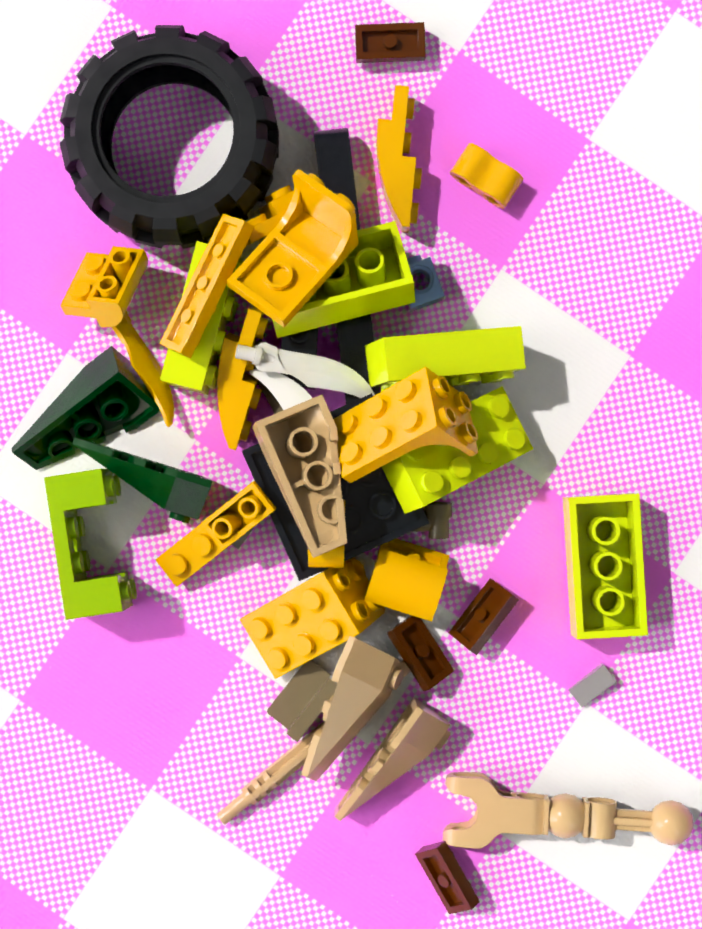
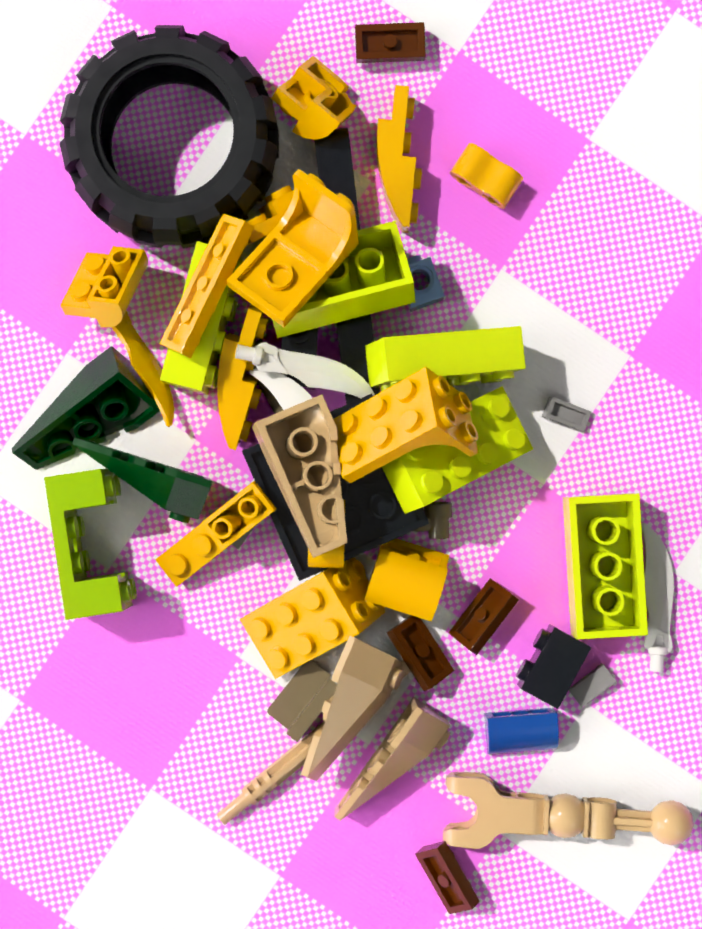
(315, 99): none -> yellow brick
(521, 730): none -> blue brick
(552, 665): none -> black brick
(566, 414): none -> light grey piece
(659, 598): none -> white sword

